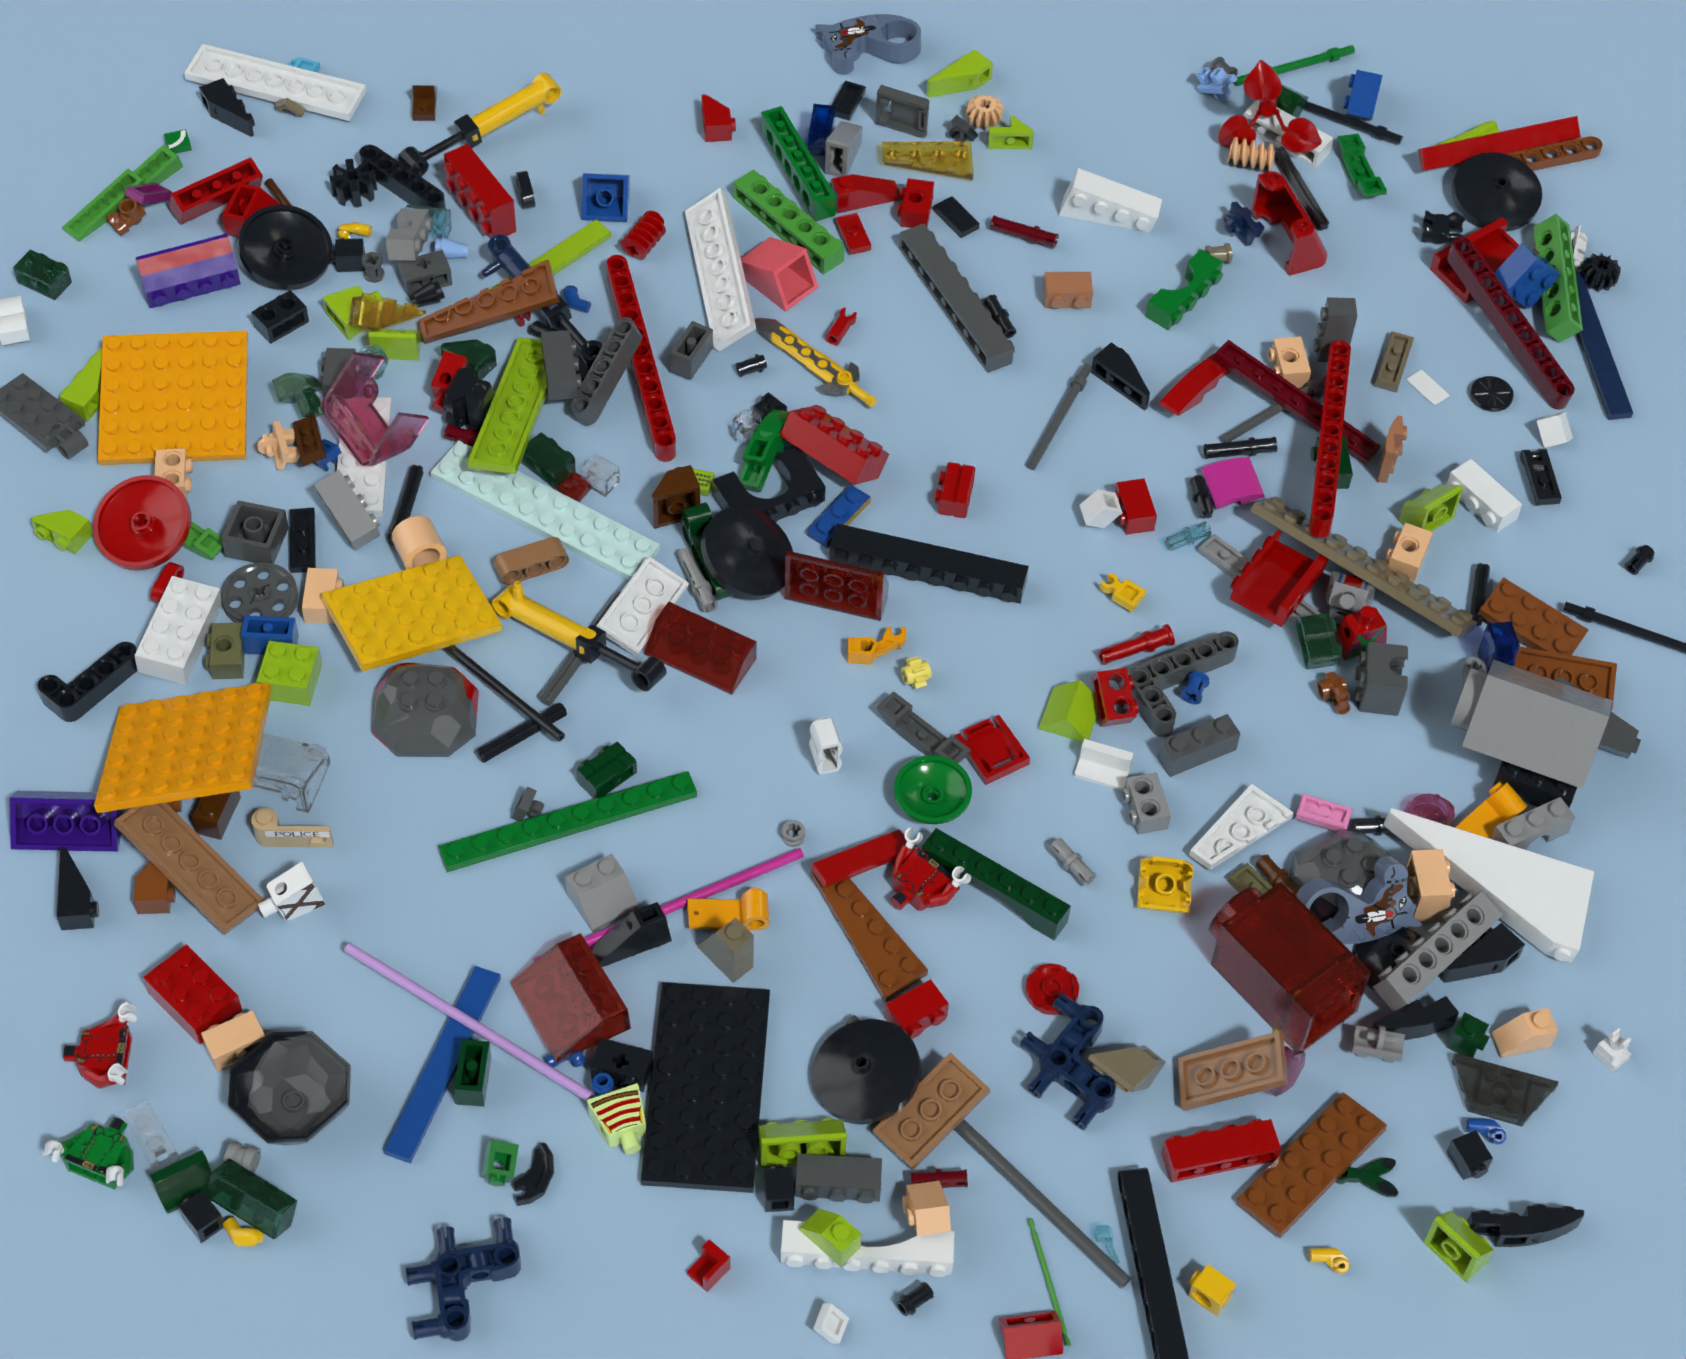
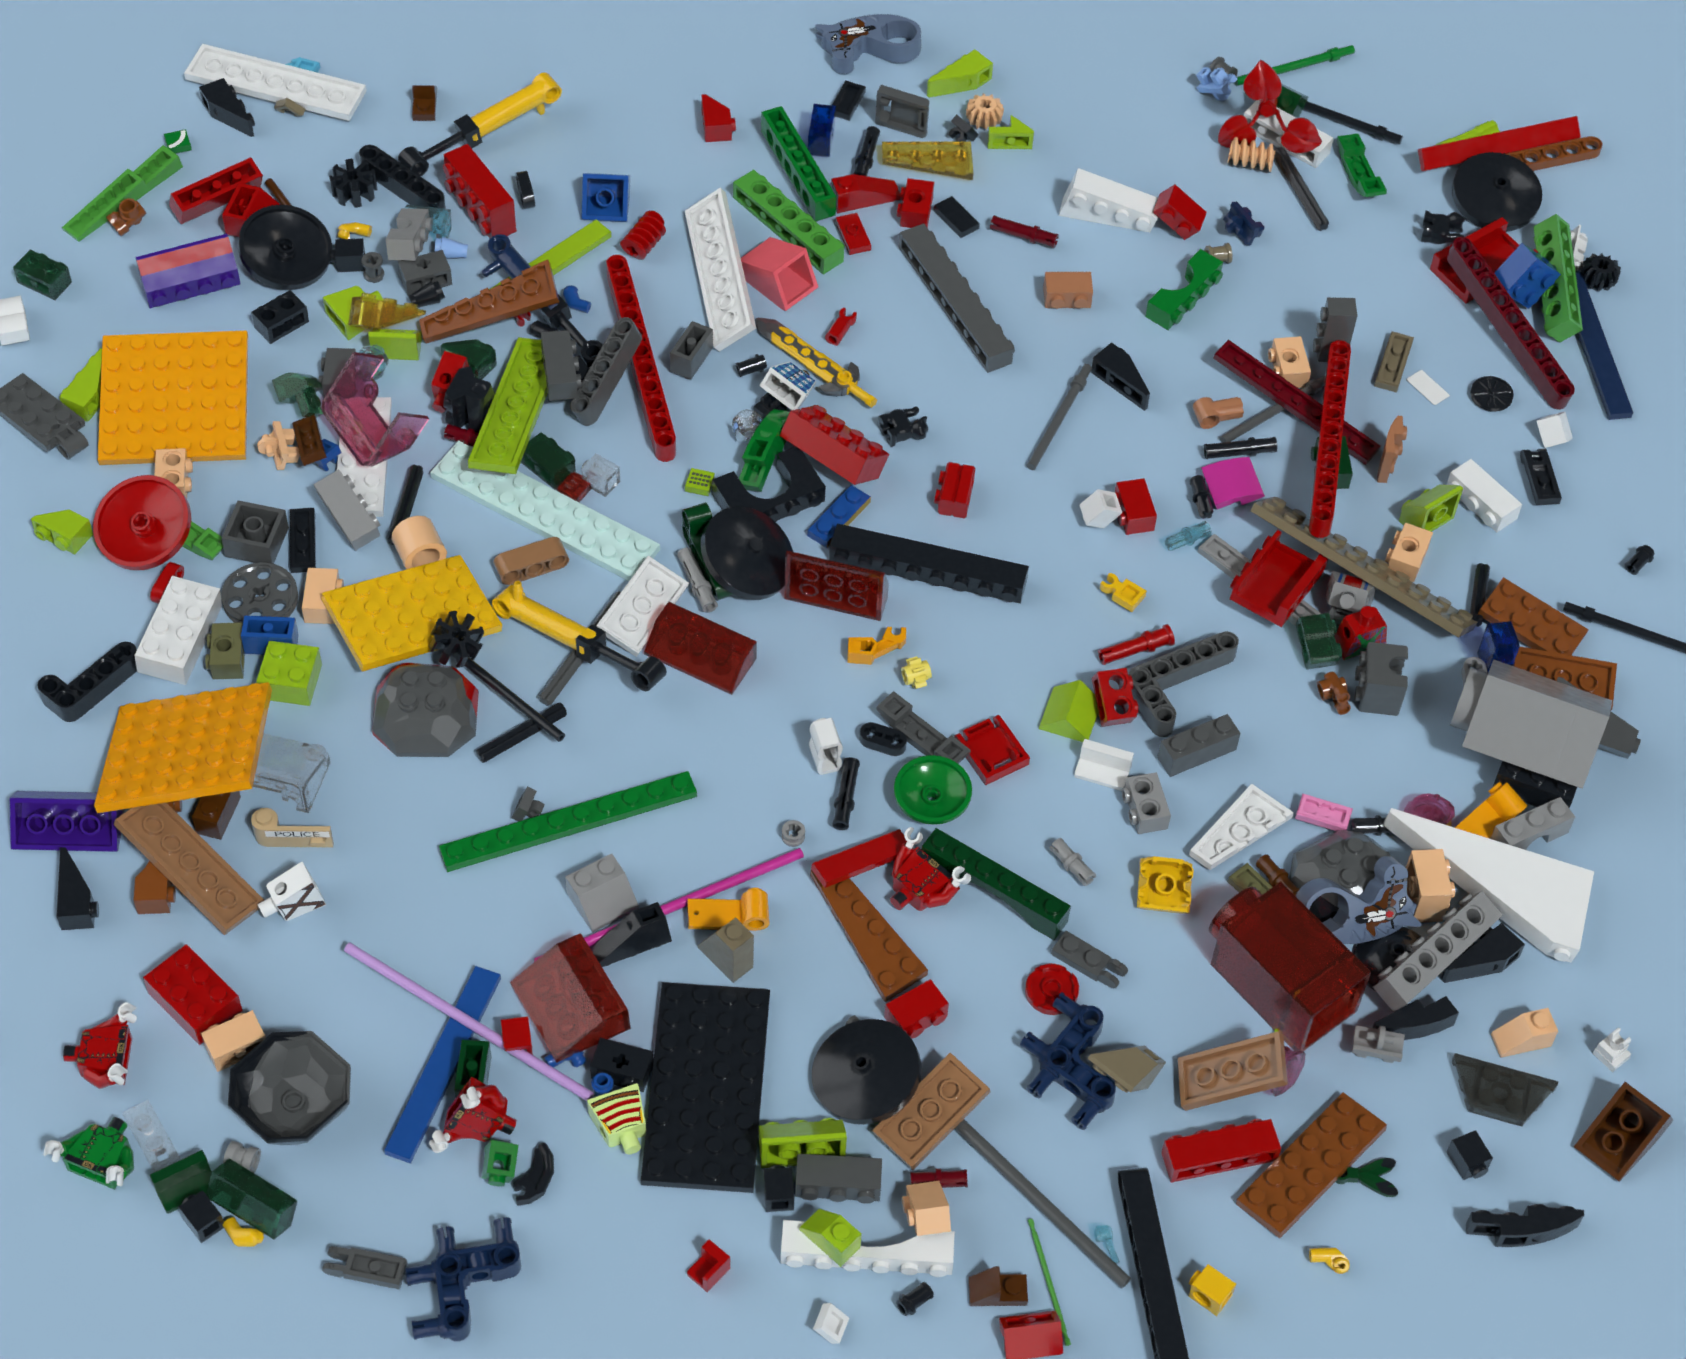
(148, 193): magenta tile -> none
(367, 1267): none -> dark grey hinge
(456, 639): none -> black gear
(474, 1115): none -> red torso
(516, 1034): none -> red panel
(606, 770): dark green brick -> none
(674, 493): reddish brown slope -> none
(788, 384): none -> white torso
(842, 148): light grey slope -> none
(844, 802): none -> black pin
(871, 138): none -> black pin
(882, 739): none -> black beam
(899, 426): none -> black animal
(998, 1289): none -> reddish brown slope
(1000, 315): black pin -> none
(1088, 960): none -> dark grey hinge
(1179, 212): none -> red brick
(1193, 386): red slope -> none
(1195, 687): blue bush -> none
(1211, 412): none -> nougat piece
(1278, 204): red windscreen -> none
(1363, 95): blue brick -> none
(1458, 1245): lime slope -> none
(1469, 1036): dark green brick -> none
(1488, 1128): blue arm -> none
(1623, 1132): none -> reddish brown slope

